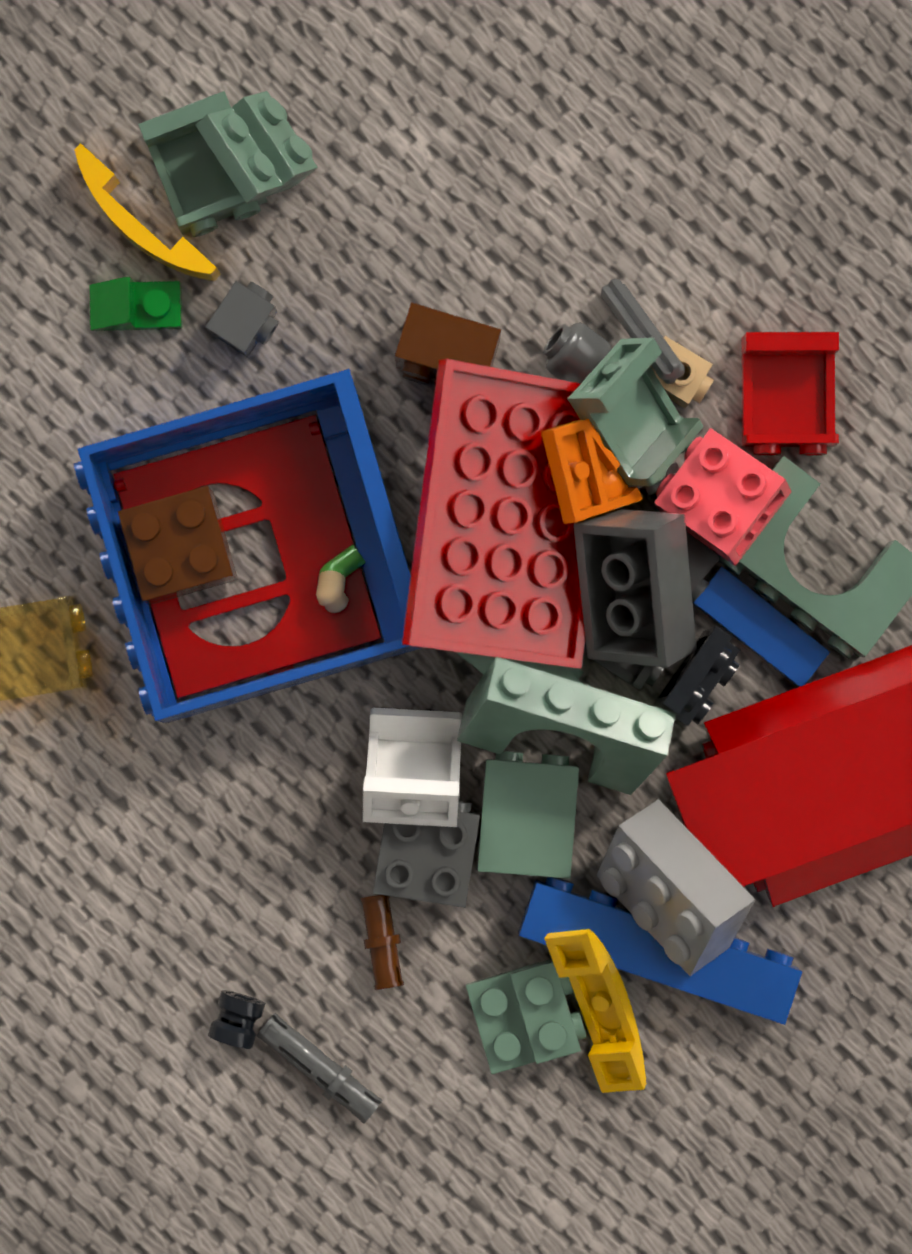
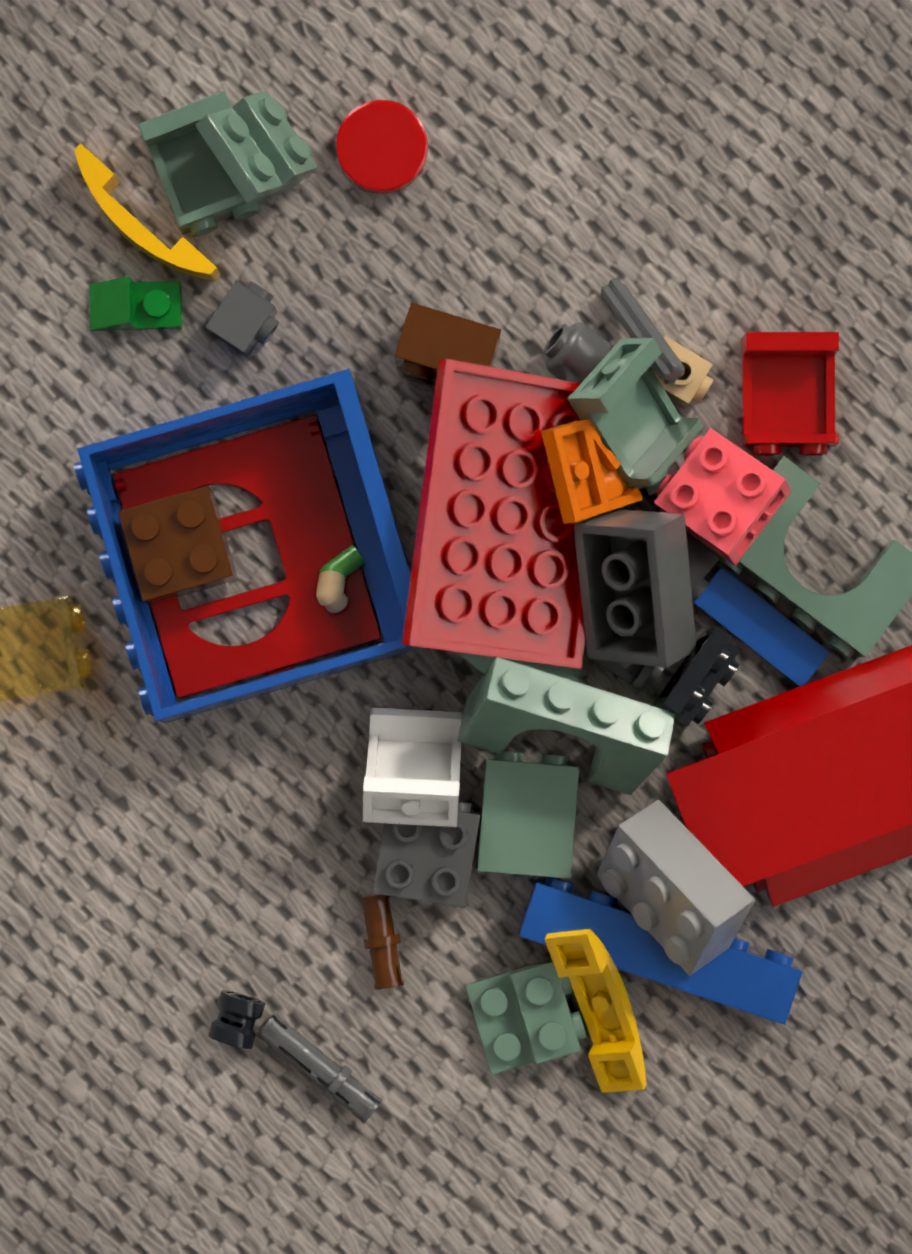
(382, 146): none -> red tile

